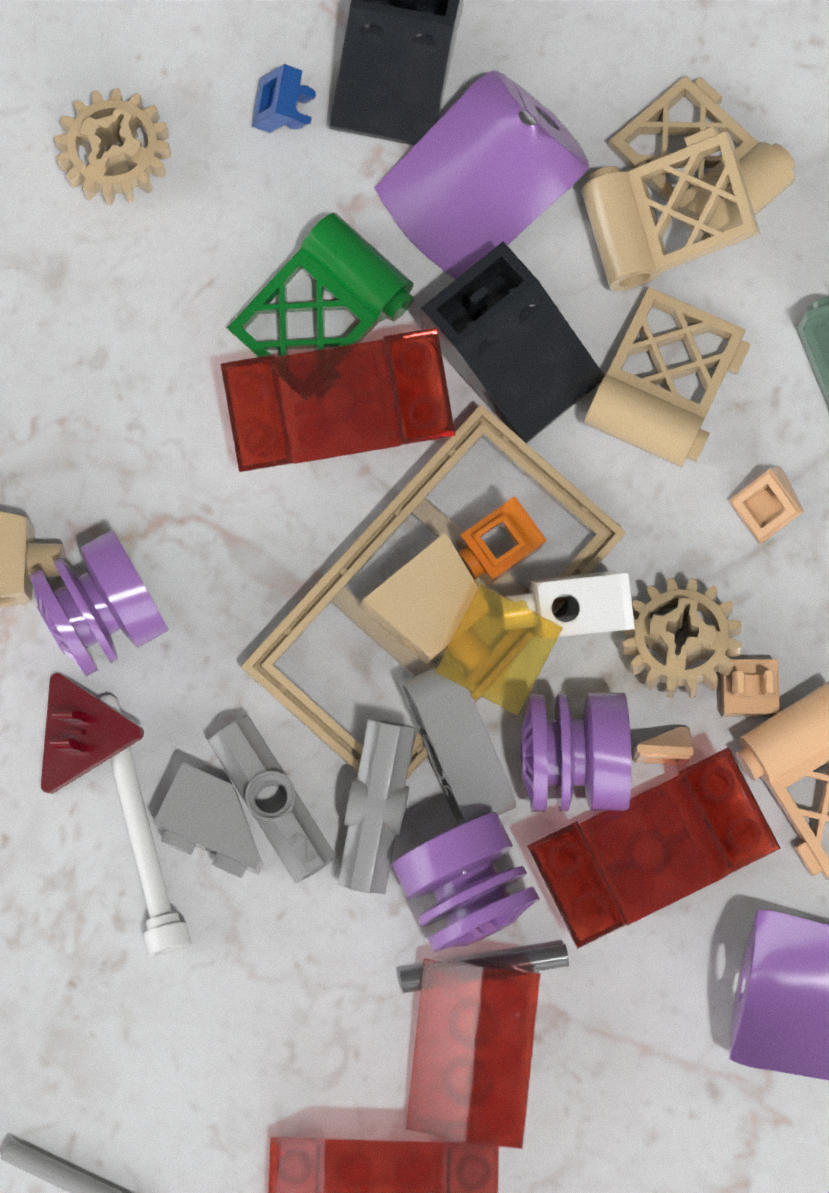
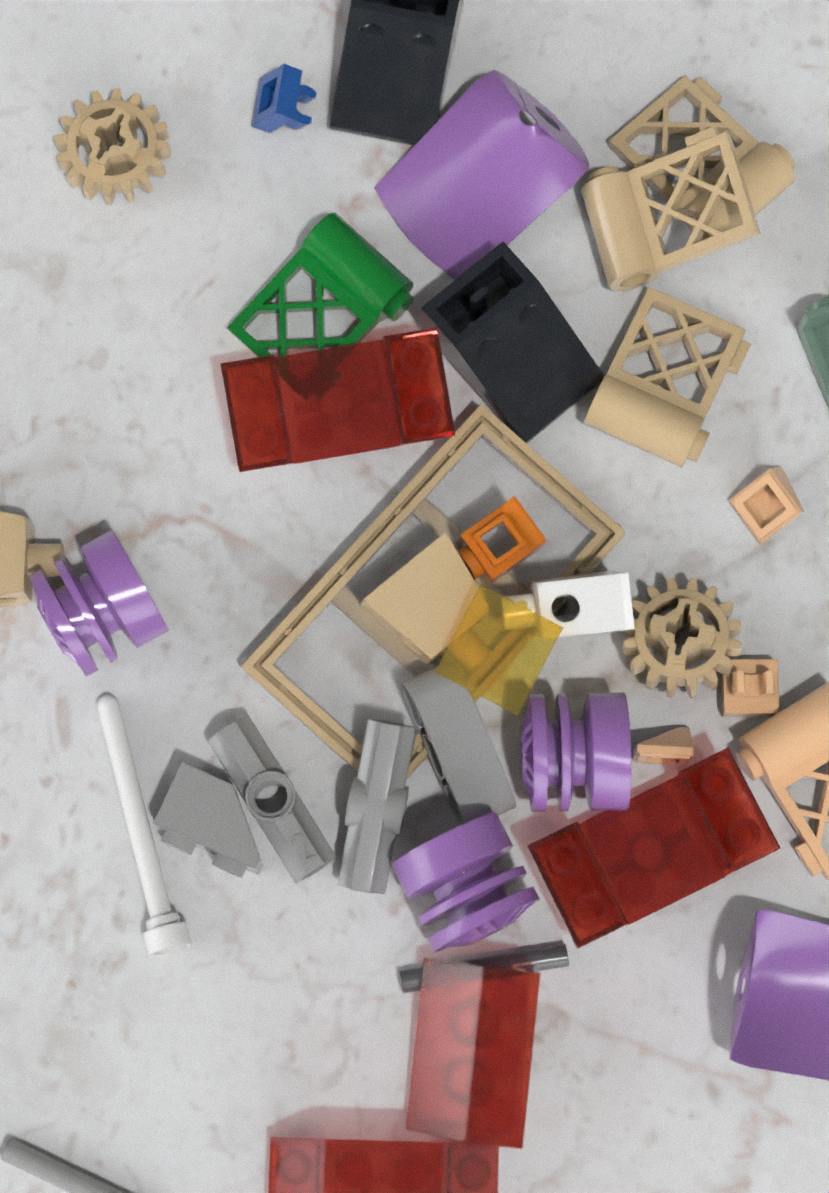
(80, 733): dark red piece -> none

